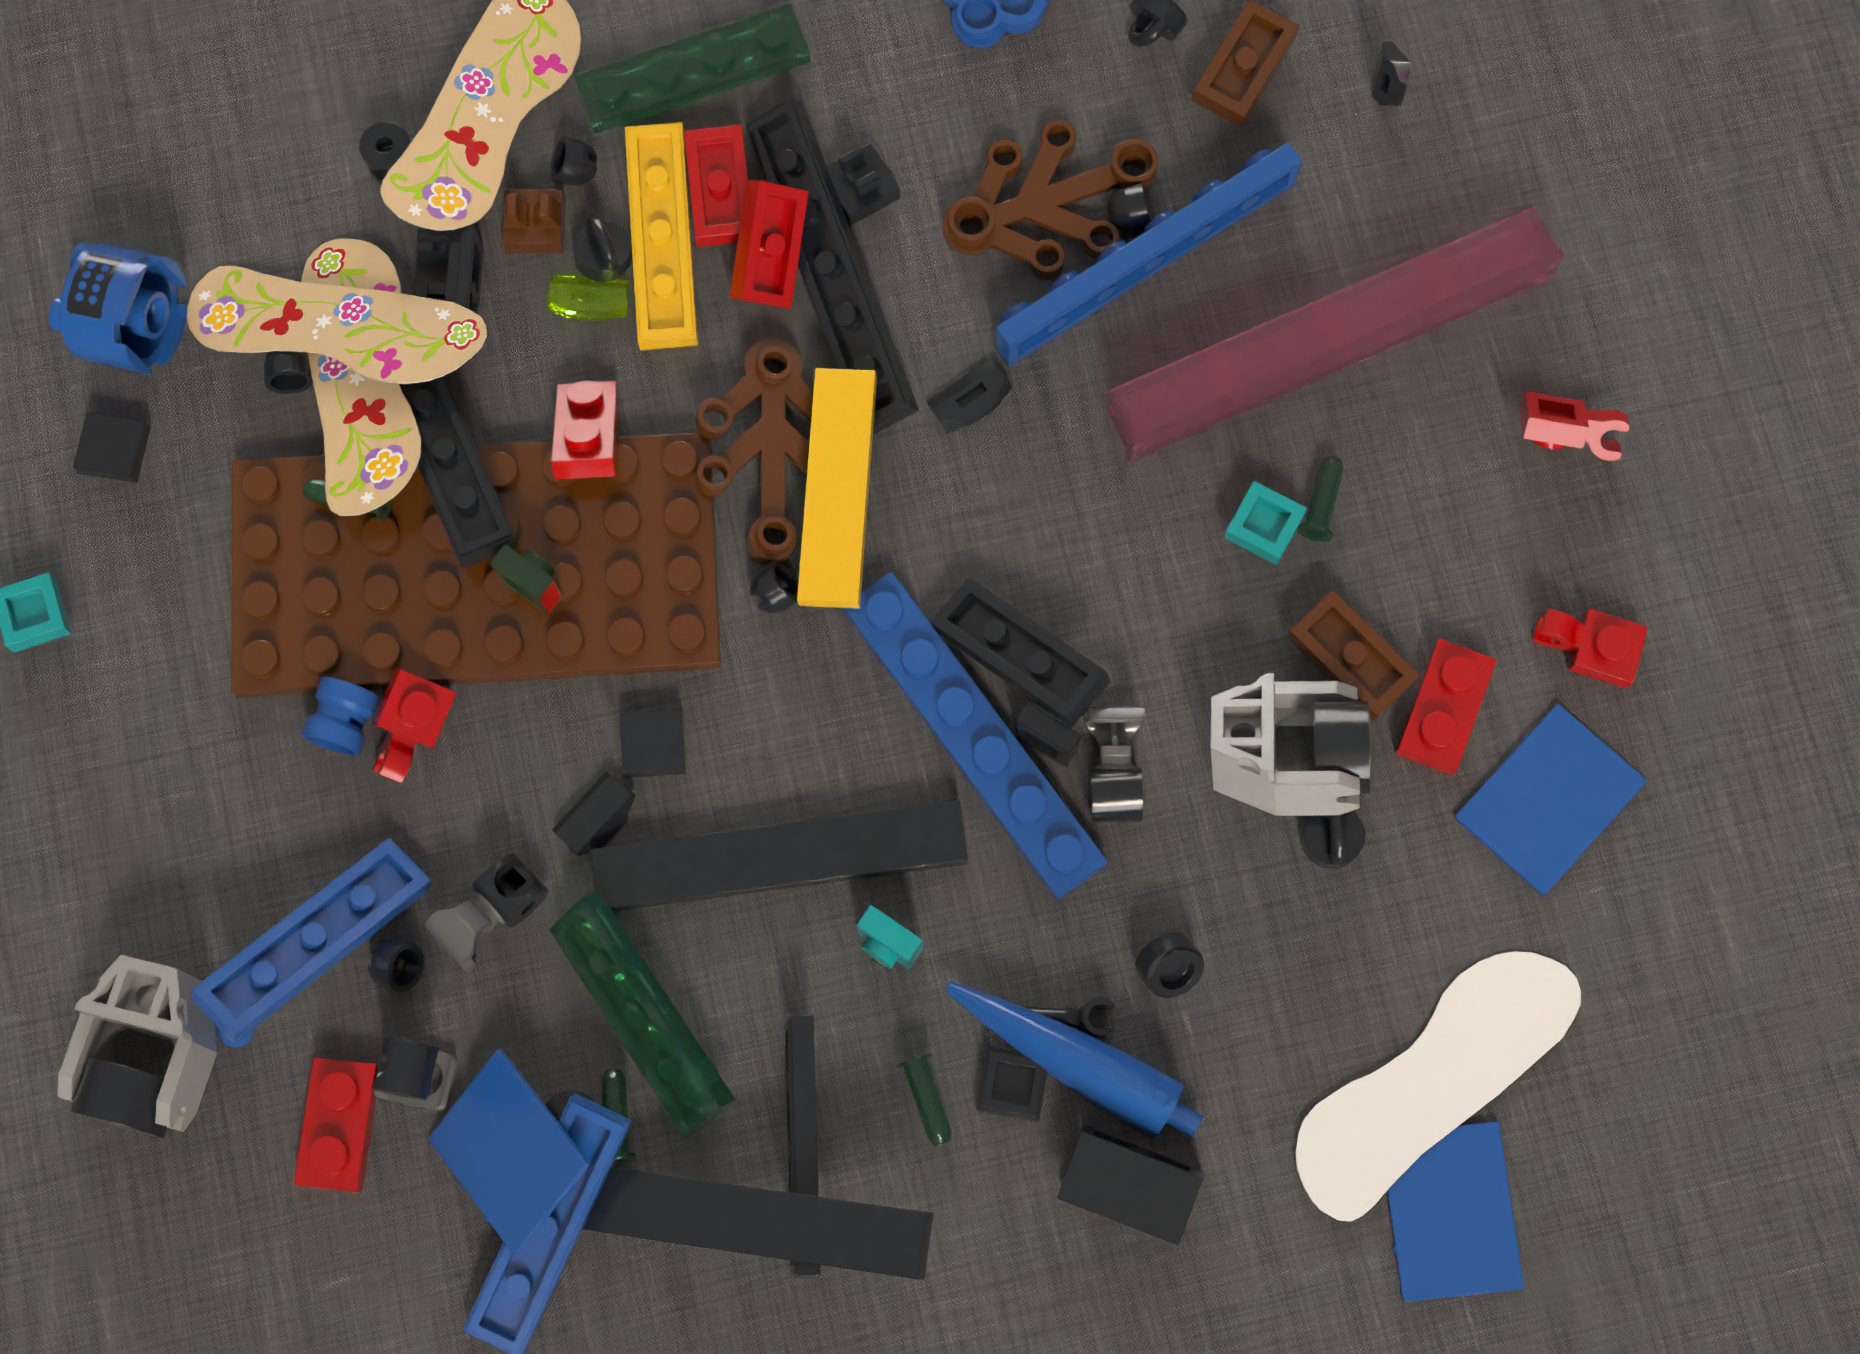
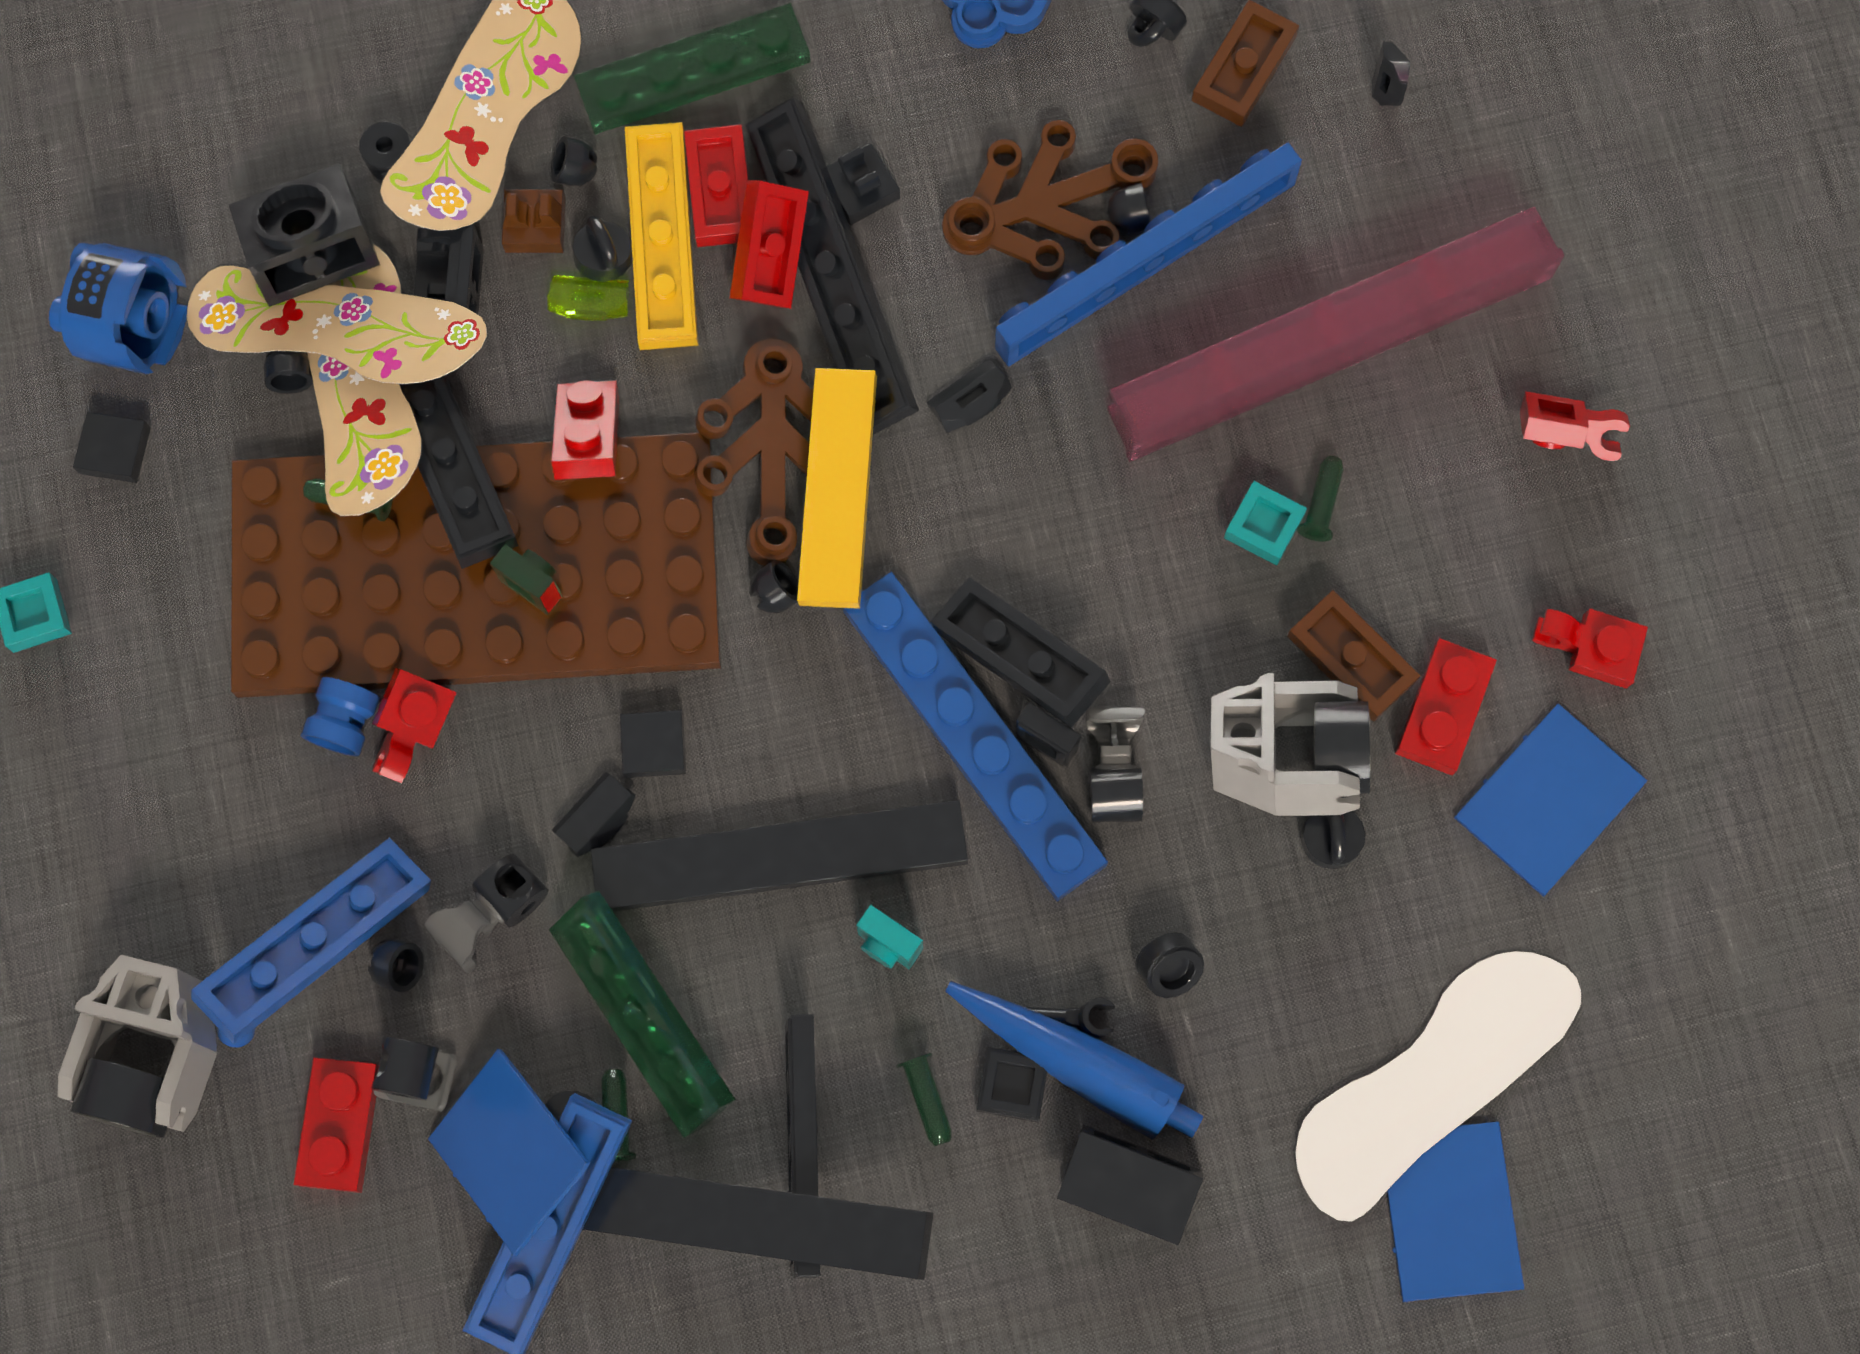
(303, 235): none -> black brick

